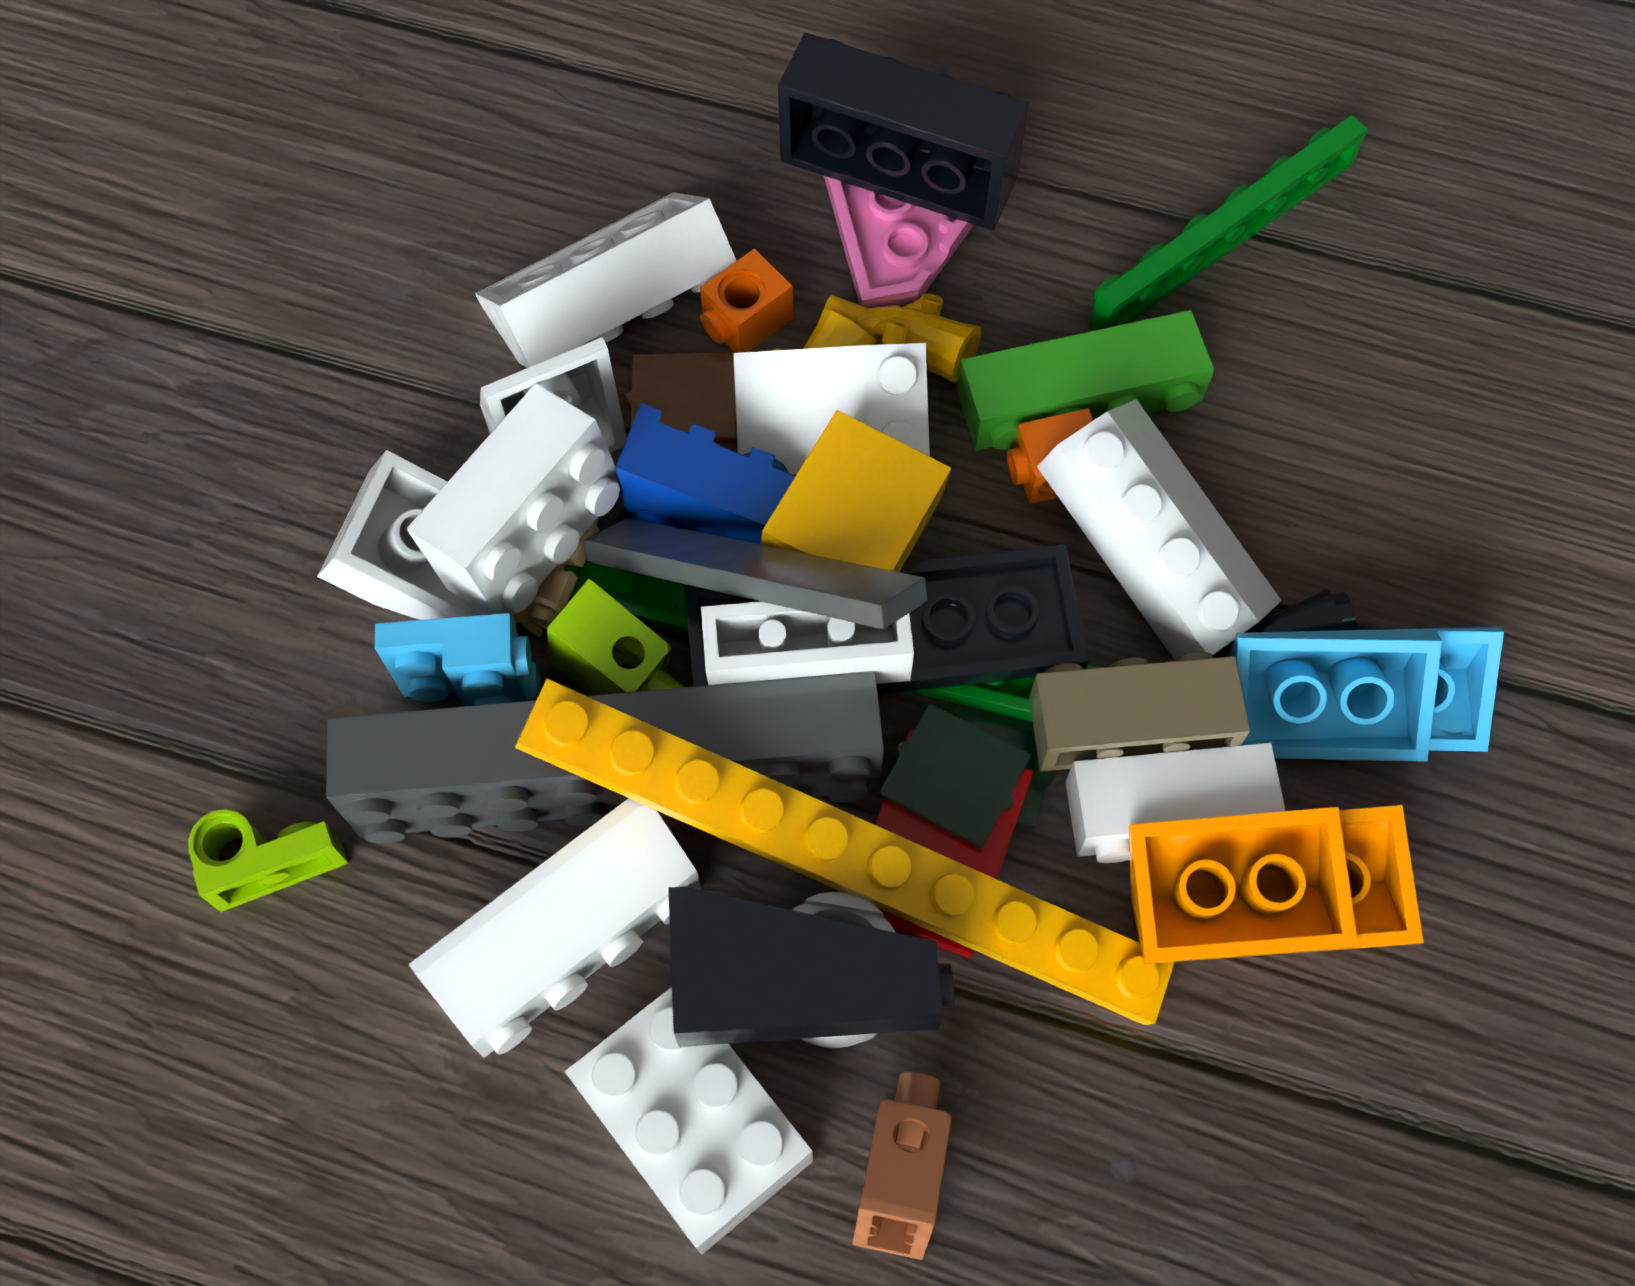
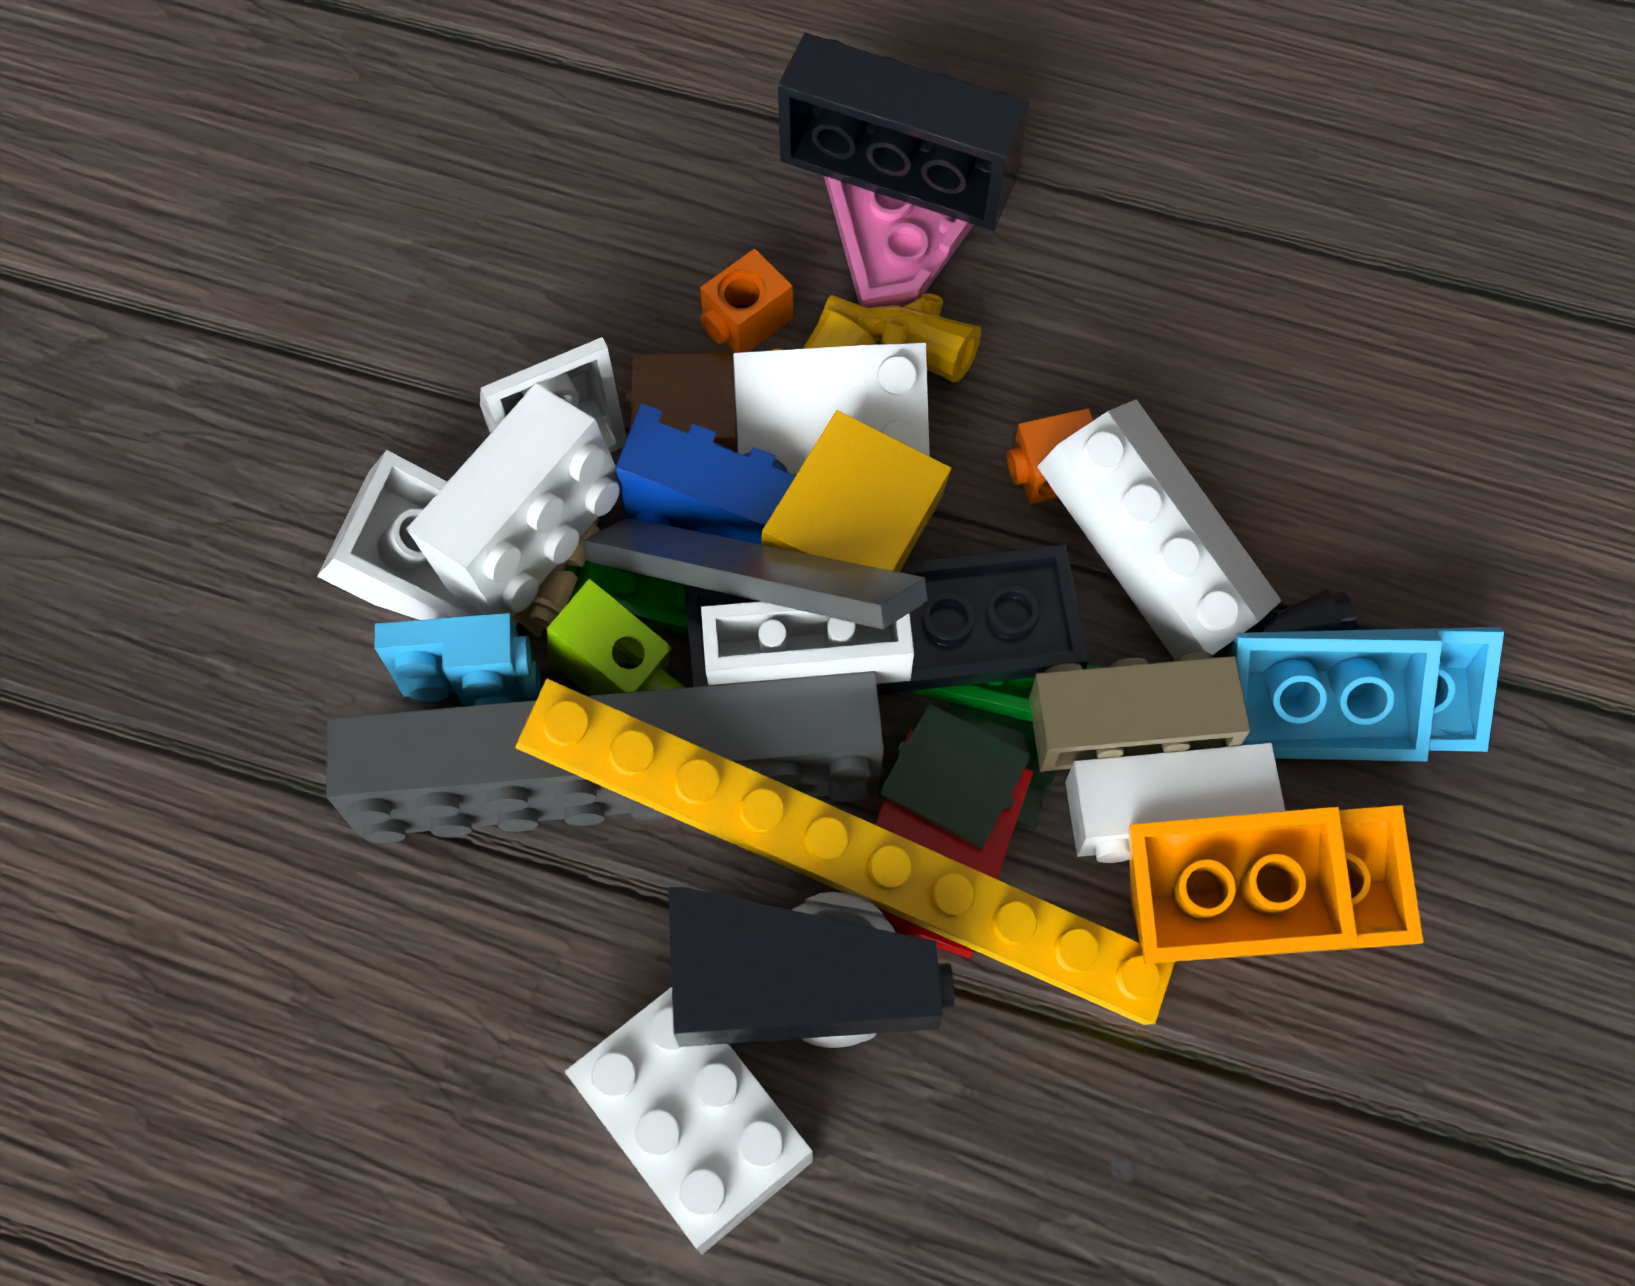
(259, 865): lime plate -> none
(556, 928): white slope -> none
(609, 278): white slope -> none
(899, 1185): nougat torso -> none
(1146, 360): bright green brick -> none
(1240, 217): green plate -> none

